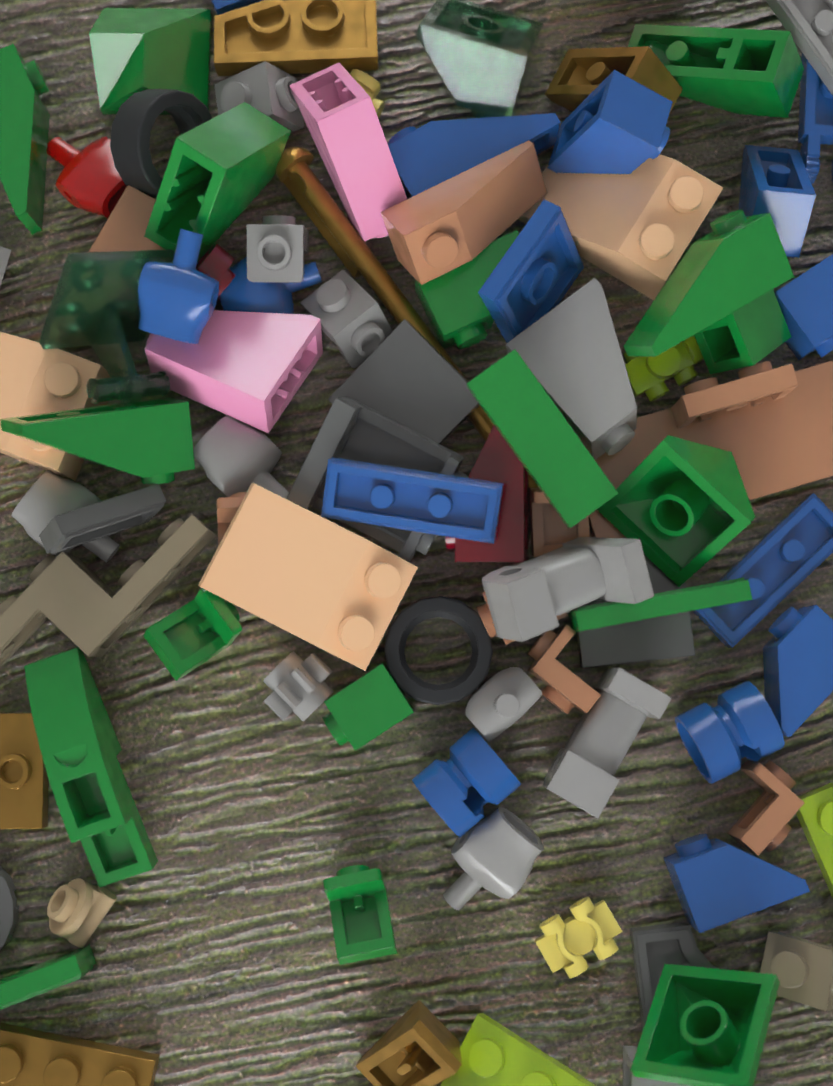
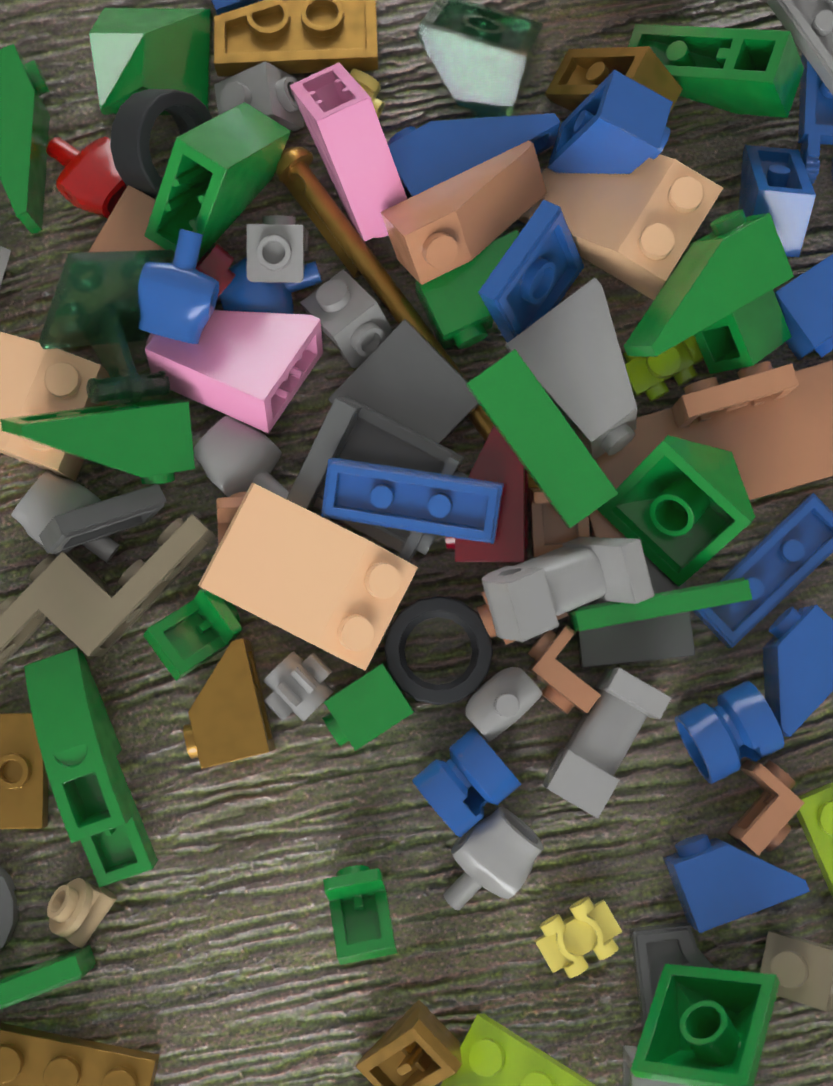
(229, 712): none -> pearl gold slope

